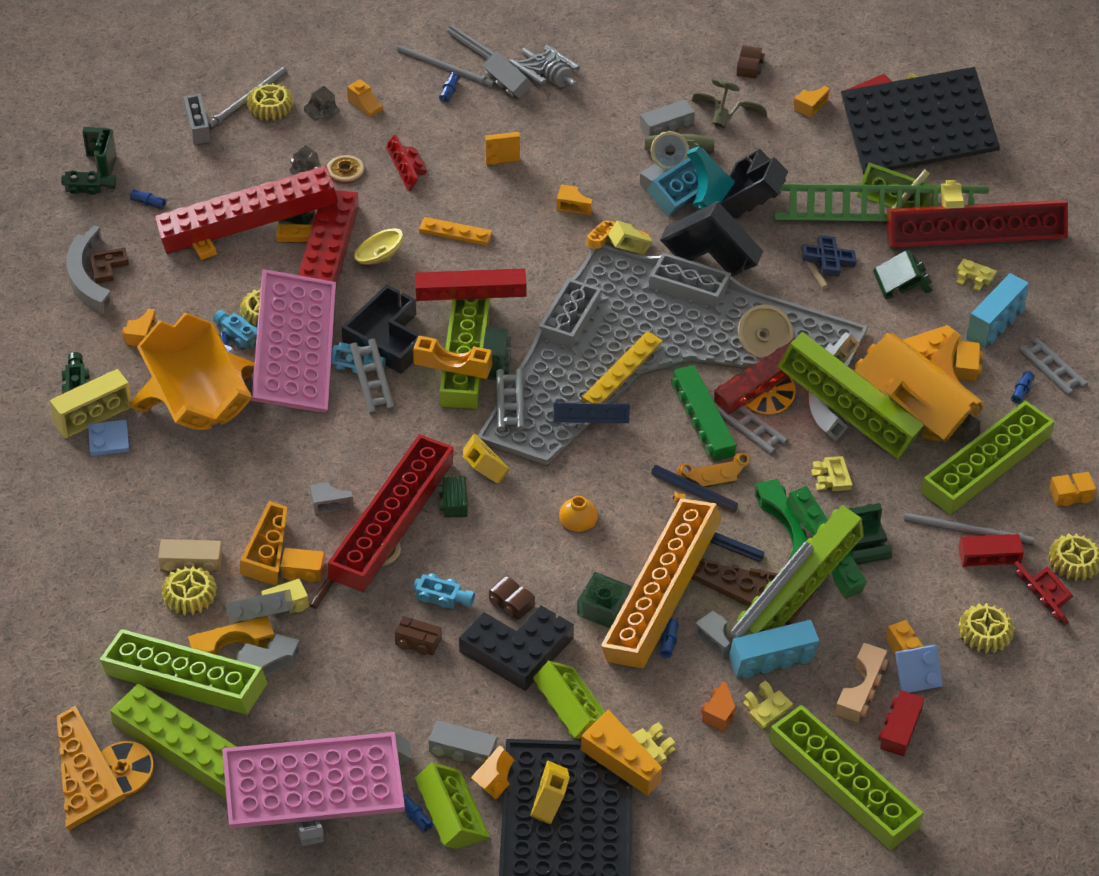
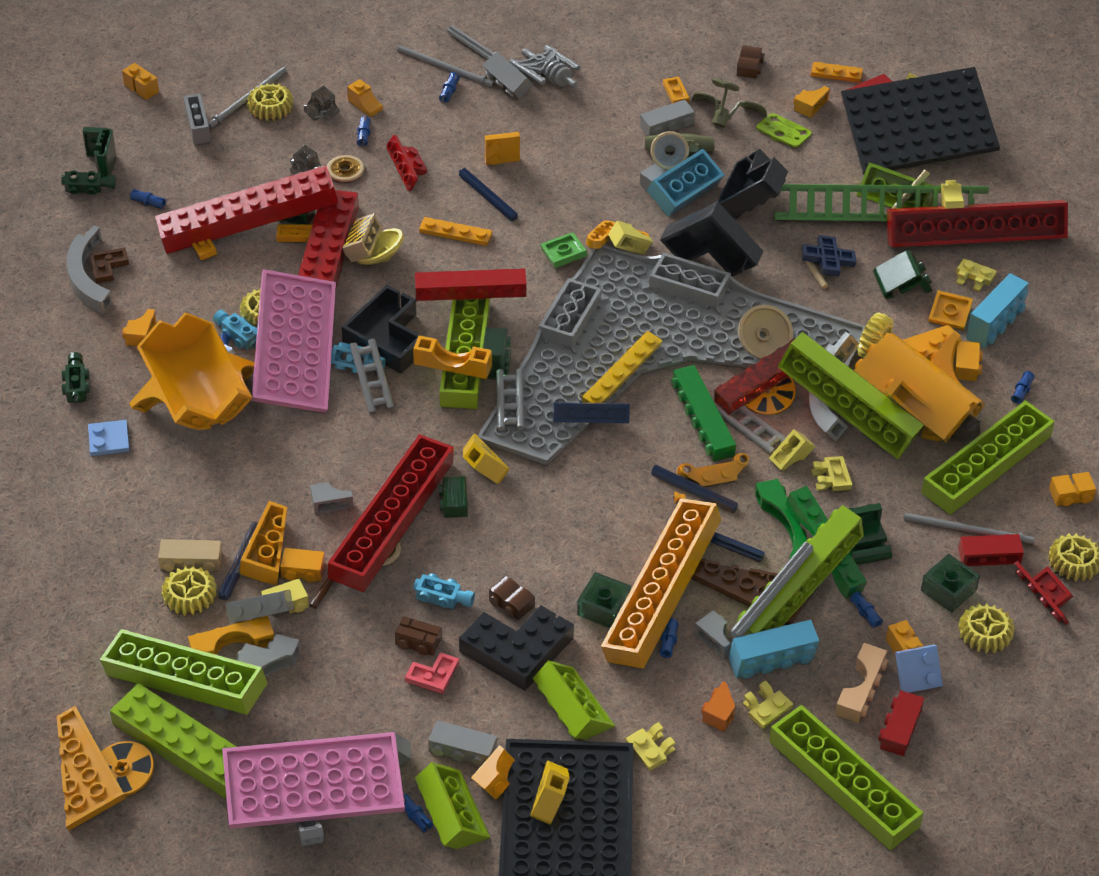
(91, 403): light yellow brick -> none
(140, 80): none -> light orange piece
(233, 574): none -> dark blue axle
(362, 238): none -> tan brick
(363, 131): none -> blue pin
(433, 678): none -> coral plate
(488, 194): none -> dark blue axle
(563, 250): none -> bright green plate
(572, 201): light orange arch -> none
(578, 514): light orange piece -> none
(621, 753): light orange wedge -> none
(675, 89): none -> light orange plate
(712, 179): teal arch -> none
(788, 128): none -> lime axle
(792, 449): none -> light yellow arch
(836, 72): none -> light orange plate
(866, 609): none -> blue pin
(874, 331): none -> light yellow gear
(950, 310): none -> light orange plate
(950, 583): none -> clear green brick
(1053, 375): light grey bar -> none

